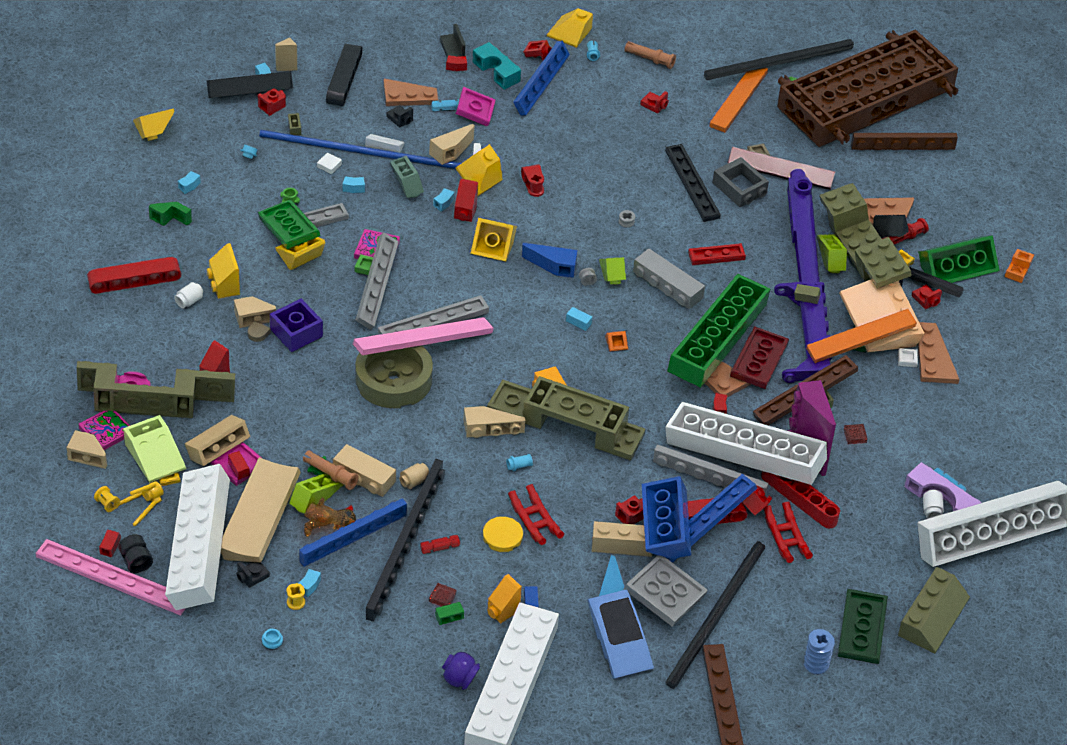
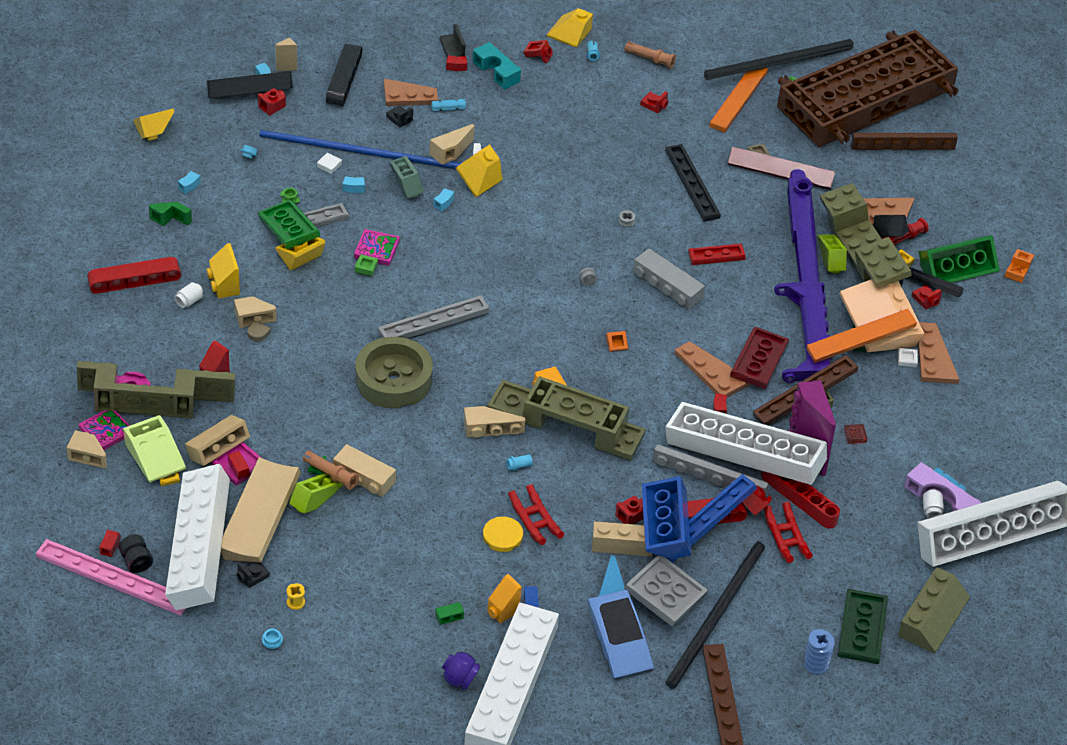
(107, 498): yellow bush -> none
(150, 492): yellow plant -> none
(294, 124): olive piece -> none
(296, 325): dark purple brick -> none
(310, 581): medium azure piece -> none
(322, 515): clear orange animal -> none
(352, 532): blue plate -> none
(376, 281): light grey plate -> none
(383, 143): white slope -> none
(403, 543): black plate -> none
(414, 475): tan brick -> none
(422, 336): bright pink tile -> none
(439, 544): red axle -> none
(442, 595): clear red tile -> none
(466, 200): red slope -> none
(475, 106): dark pink tile -> none
(493, 239): yellow slope -> none
(533, 179): red piece -> none
(541, 78): blue plate -> none
(552, 259): blue slope -> none
(579, 318): medium azure piece -> none
(613, 269): lime slope -> none
(718, 330): green brick -> none
(733, 169): dark grey window -> none
(807, 293): olive piece -> none

